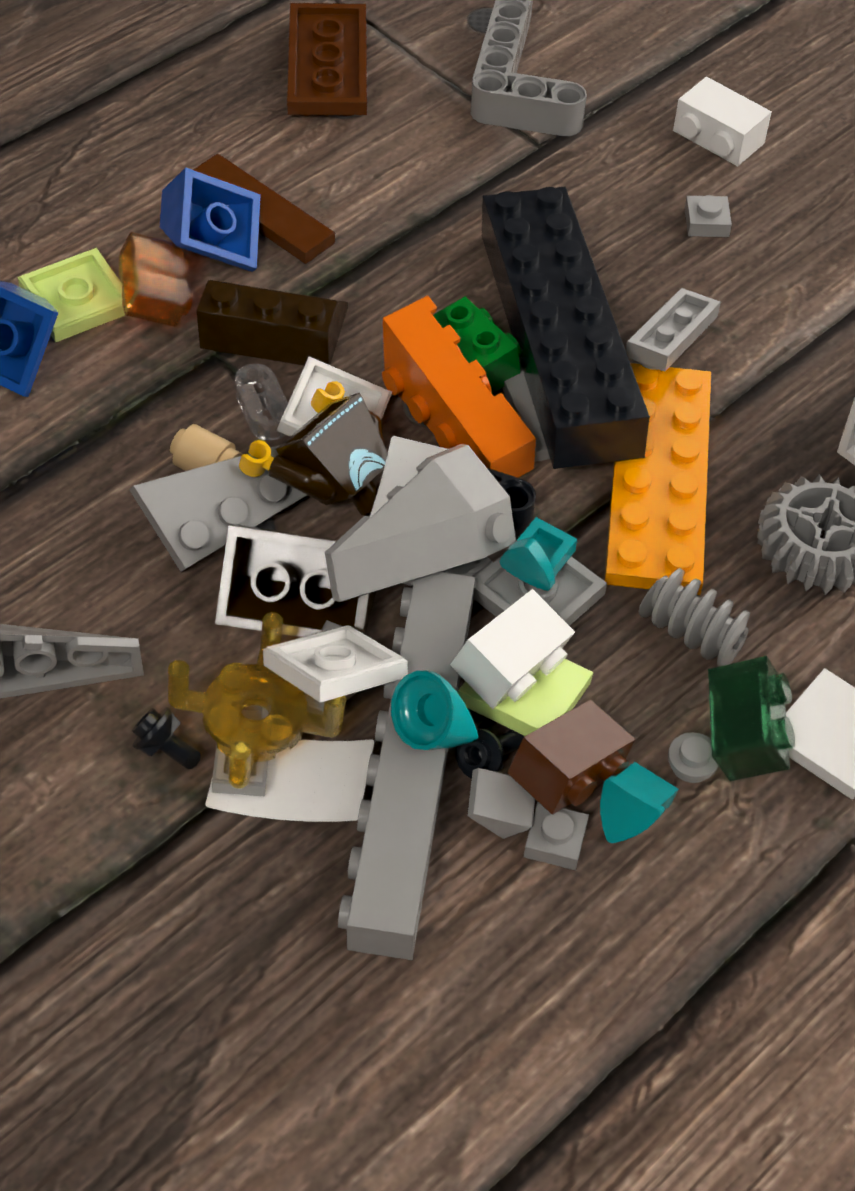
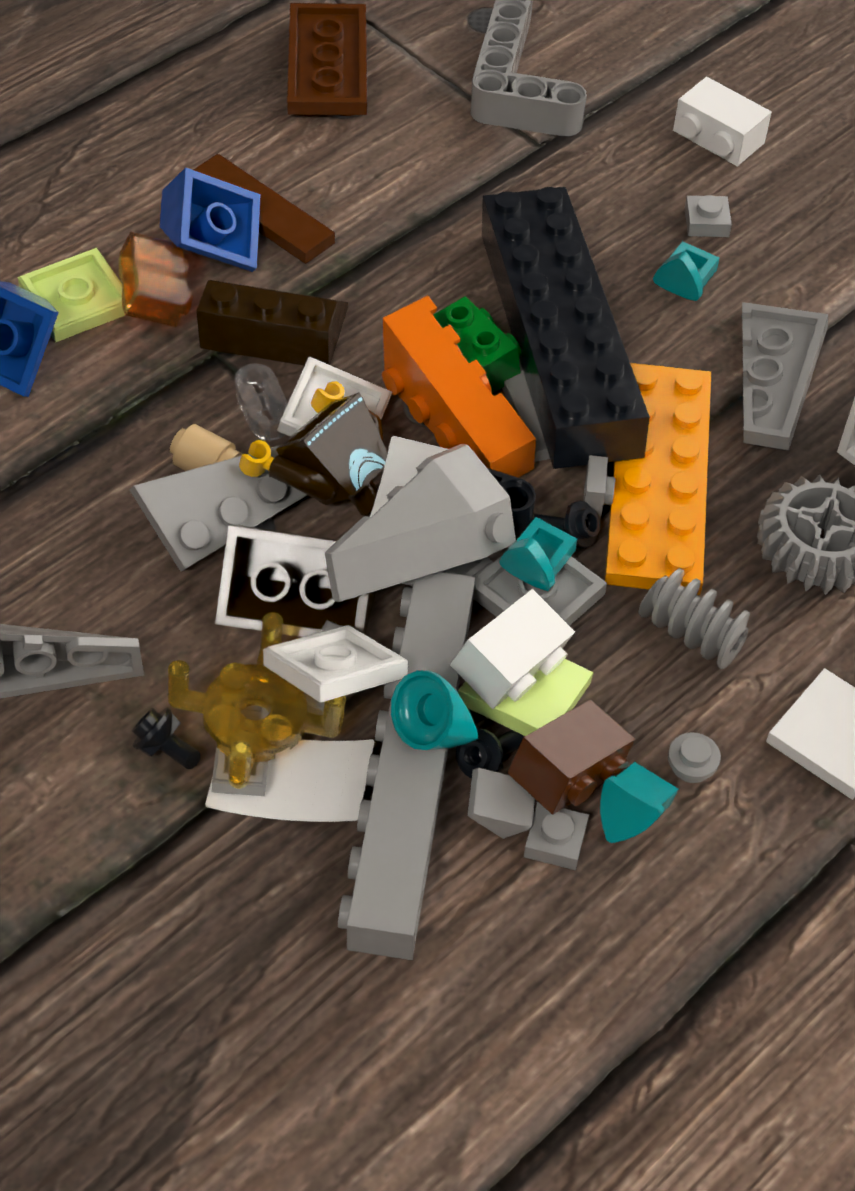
(580, 522): none -> black plate
(598, 486): none -> light grey plate
(672, 330): light grey plate -> none
(686, 271): none -> teal tile
(750, 718): clear green brick -> none
(777, 370): none -> light grey wing

